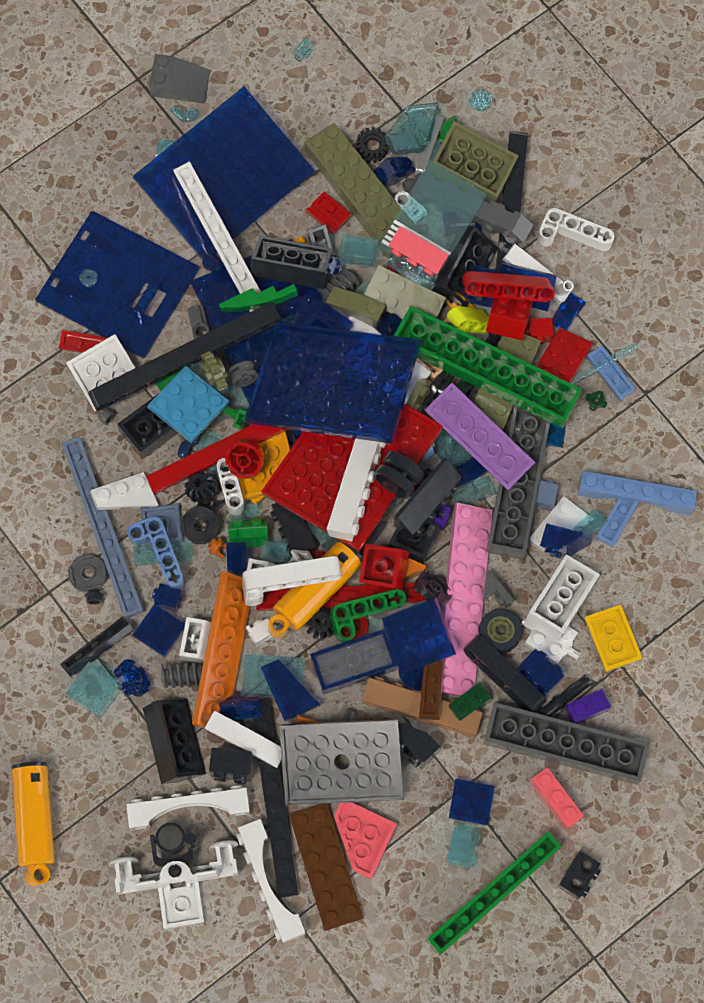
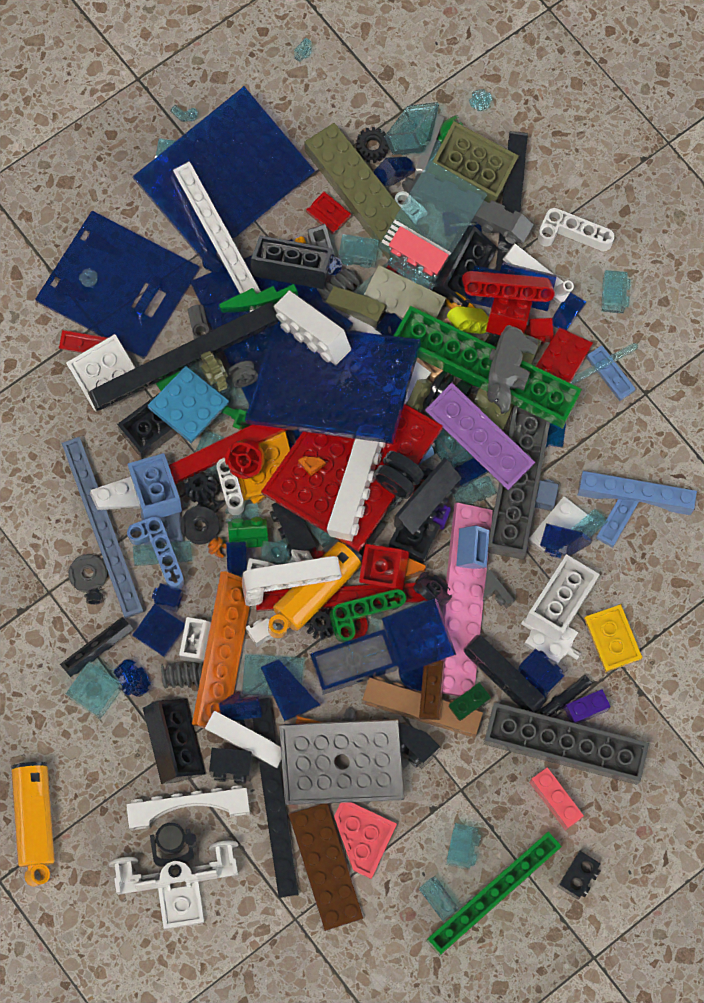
(107, 416): dark grey hinge -> none
(154, 487): none -> medium blue slope
(178, 79): dark grey slope -> none
(185, 447): dark blue arm -> none
(287, 924): white arch -> none
(311, 464): none -> orange tile
(312, 328): none -> white brick
(438, 898): none -> clear light blue plate
(471, 802): clear blue plate -> none
(472, 547): none -> medium blue brick
(505, 366): none -> dark grey animal
(505, 621): black wheel -> none
(596, 396): dark green plate -> none
(614, 292): none -> clear light blue brick

